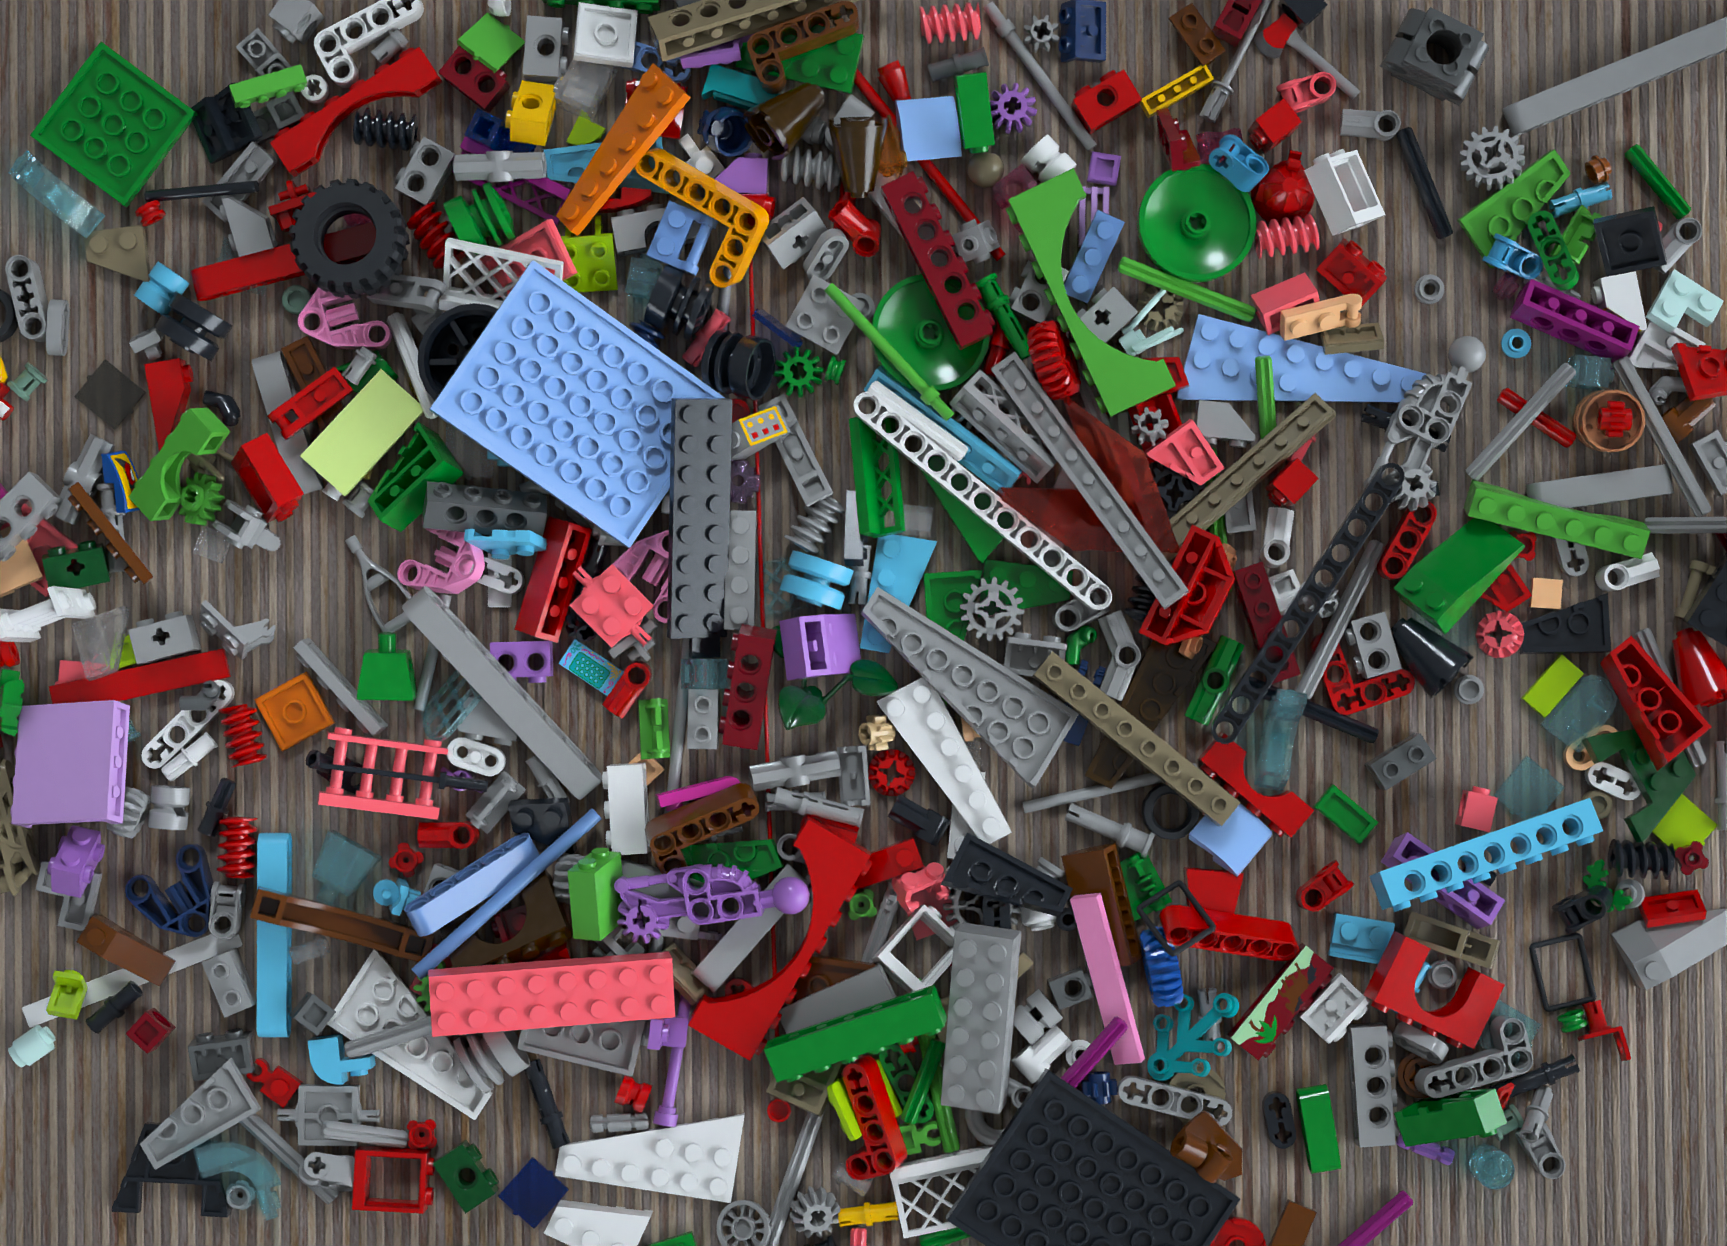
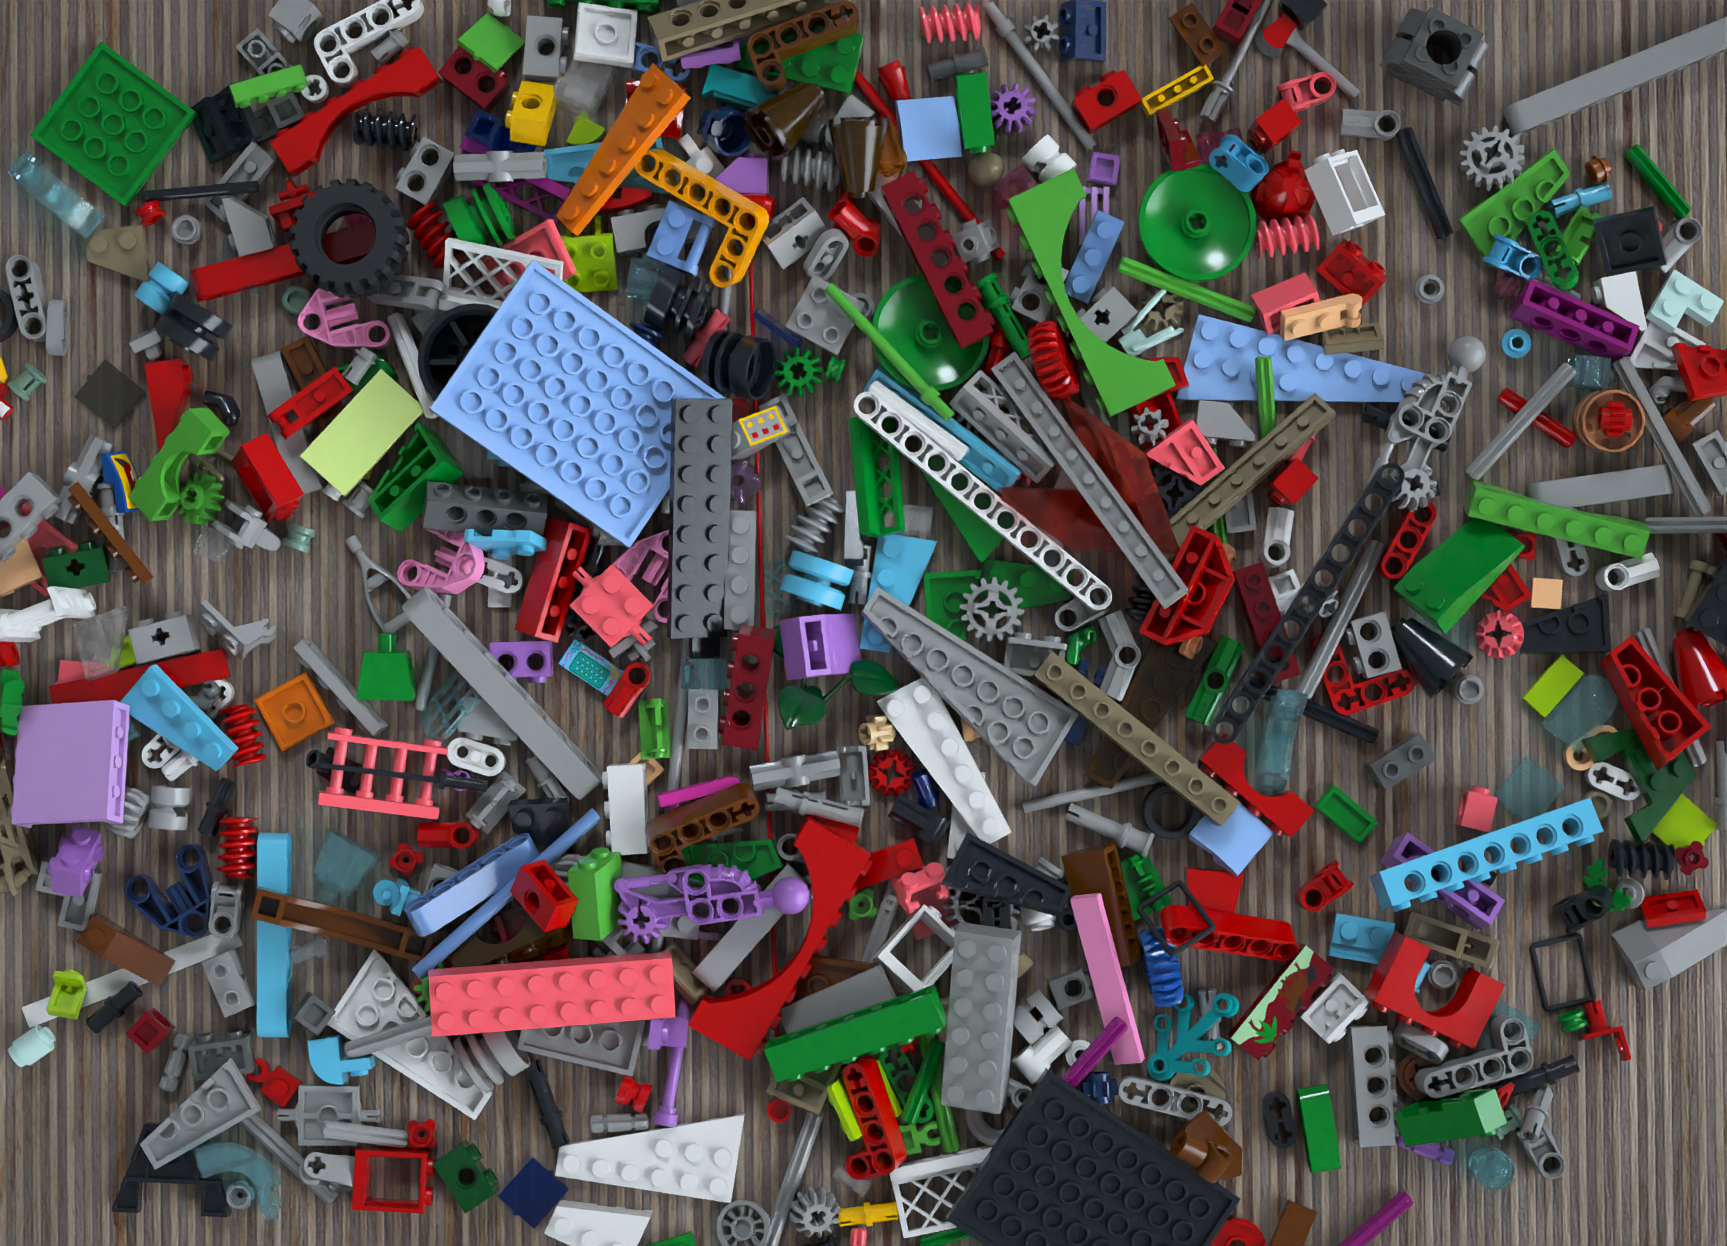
(172, 714): none -> medium azure wing
(175, 1062): none -> light grey axle
(186, 230): none -> light grey plate
(298, 537): none -> sand green wheel
(544, 895): none -> red brick
(927, 794): none -> clear blue pin

